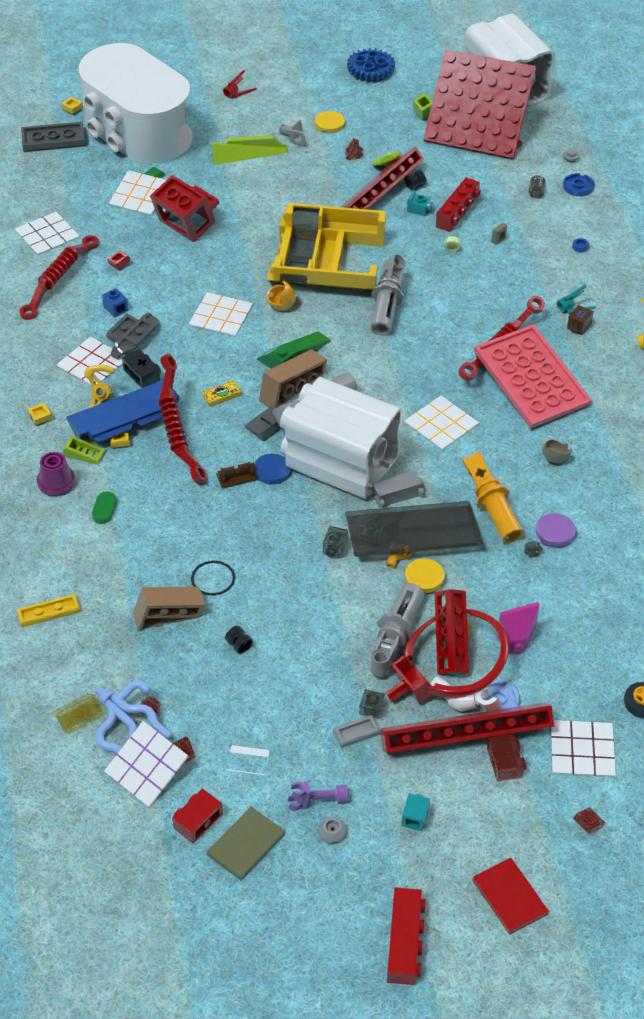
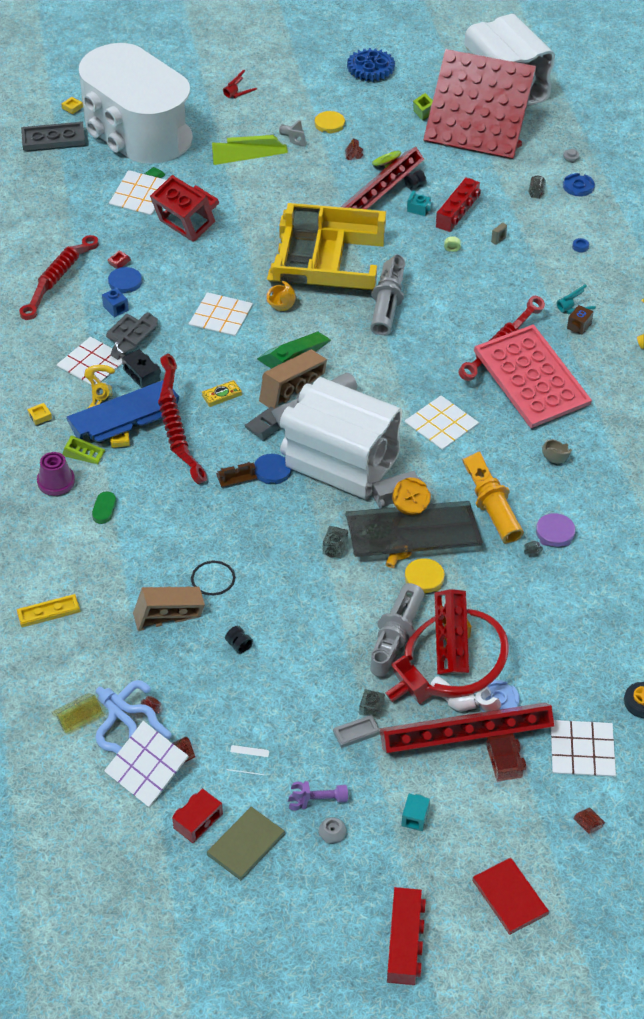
(47, 233): white piece -> none
(125, 279): none -> blue tile
(411, 496): none -> light orange tile
(519, 626): dark pink slope -> none

